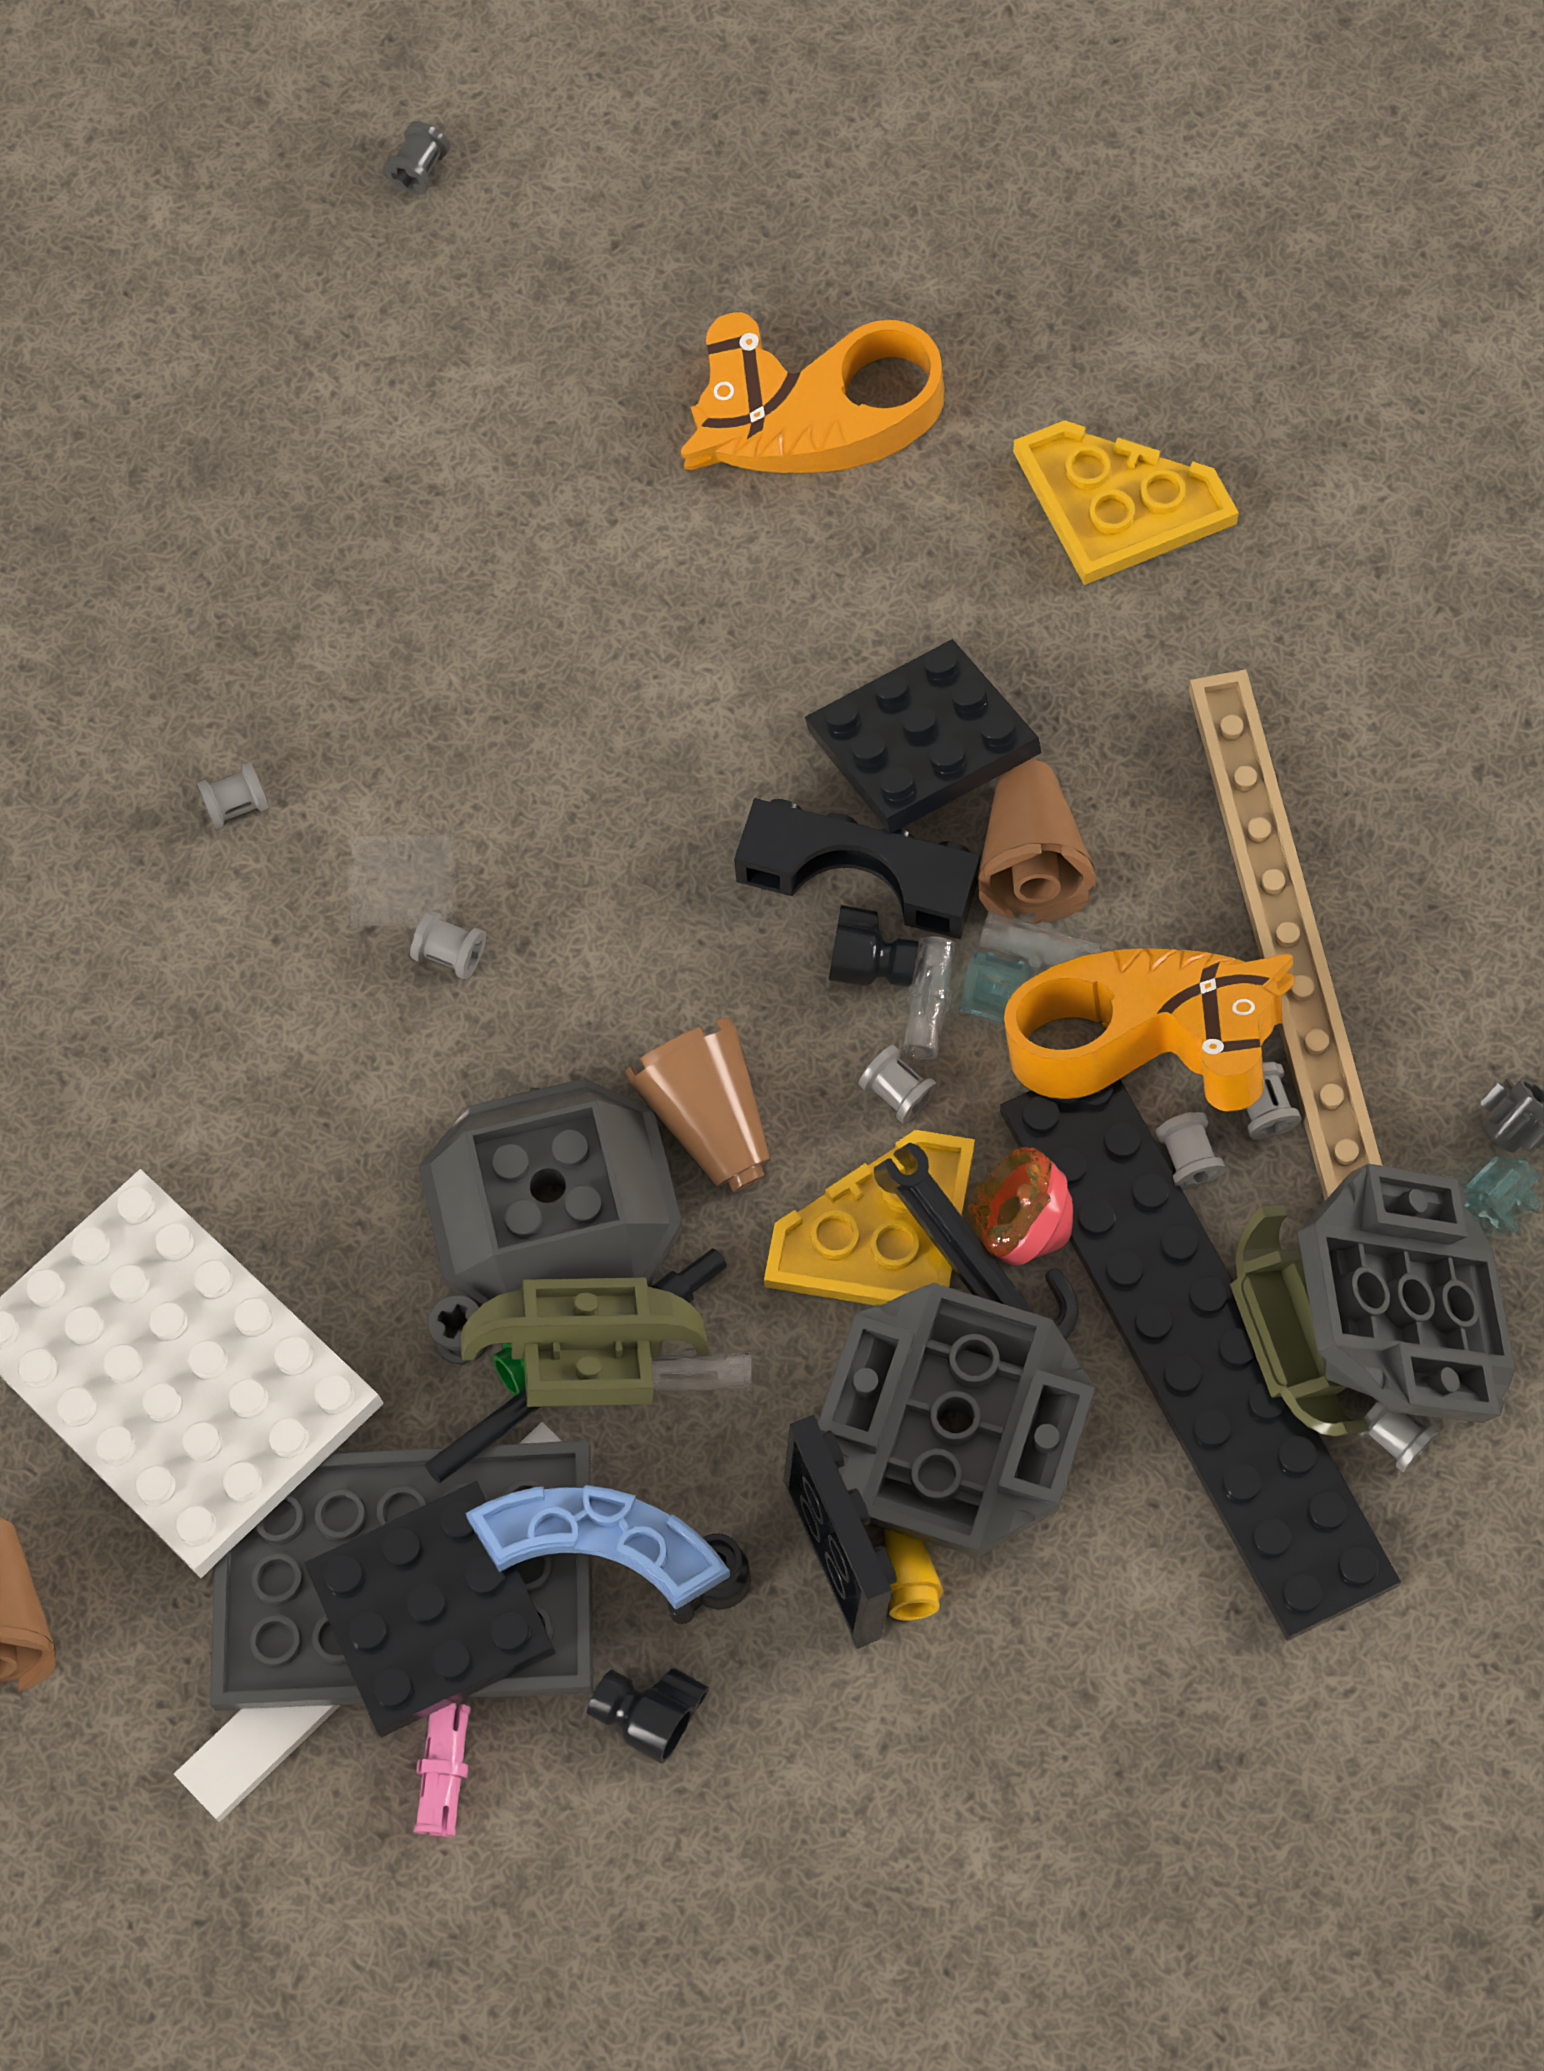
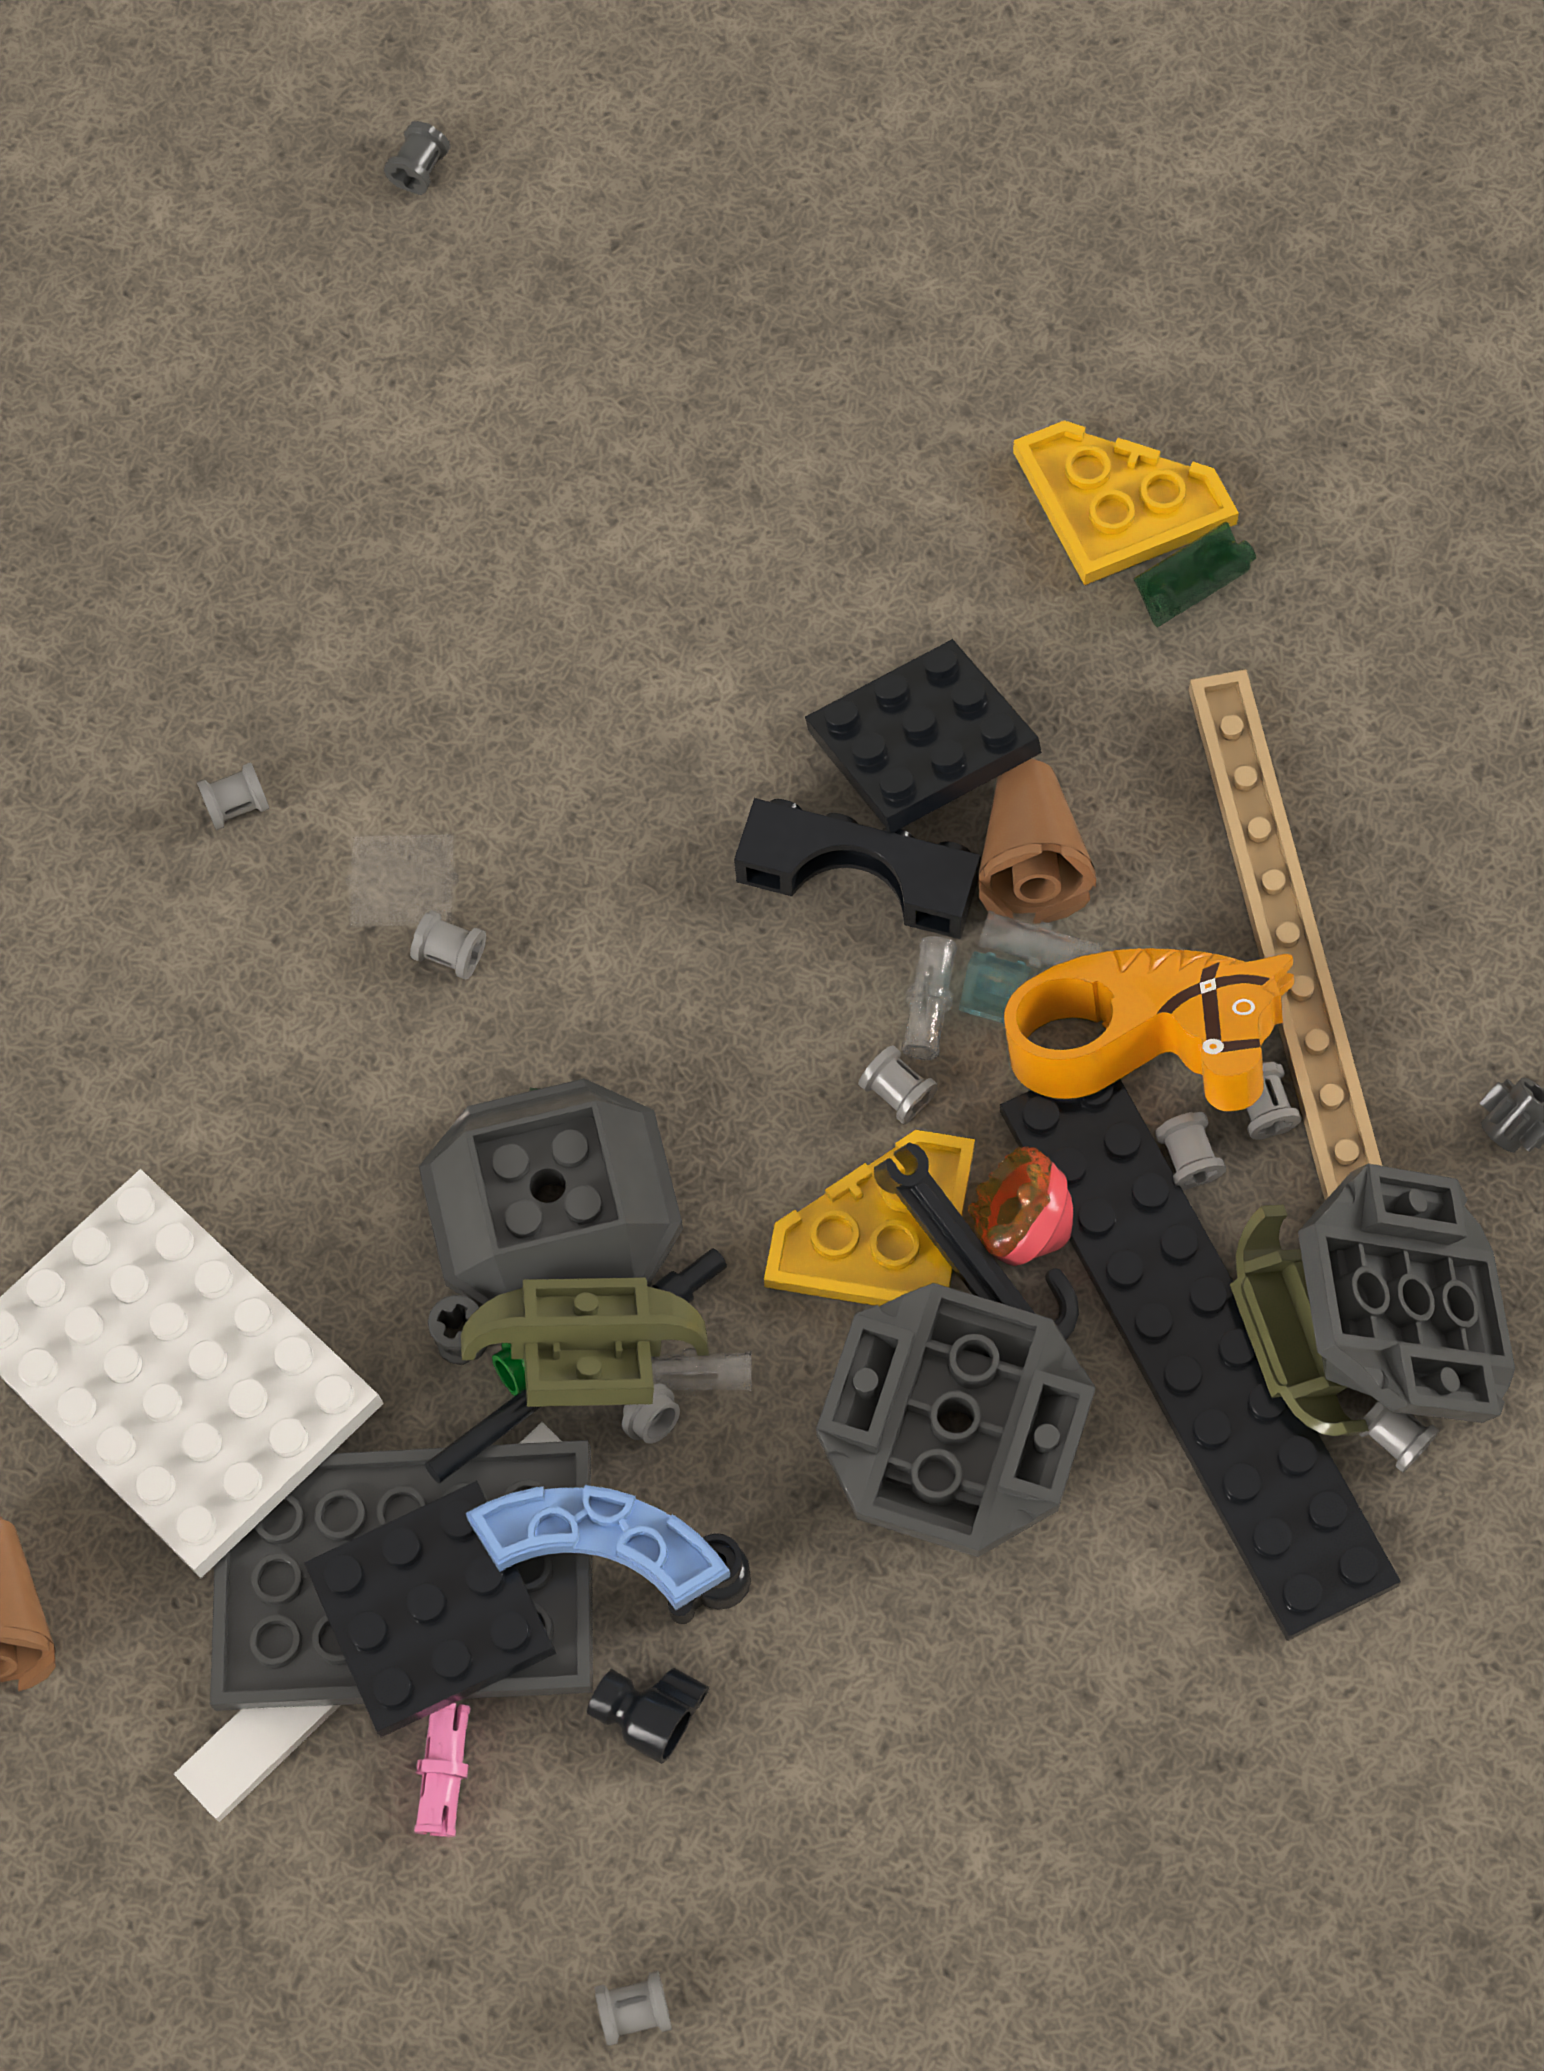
(633, 2008): none -> light grey bush
(653, 1420): none -> light grey plate
(707, 1102): medium nougat cone -> none
(803, 421): light orange animal -> none
(835, 1527): black plate -> none
(863, 955): black piece -> none
(917, 1584): yellow cone -> none
(1193, 573): none -> clear green hinge
(1499, 1188): clear light blue tile -> none

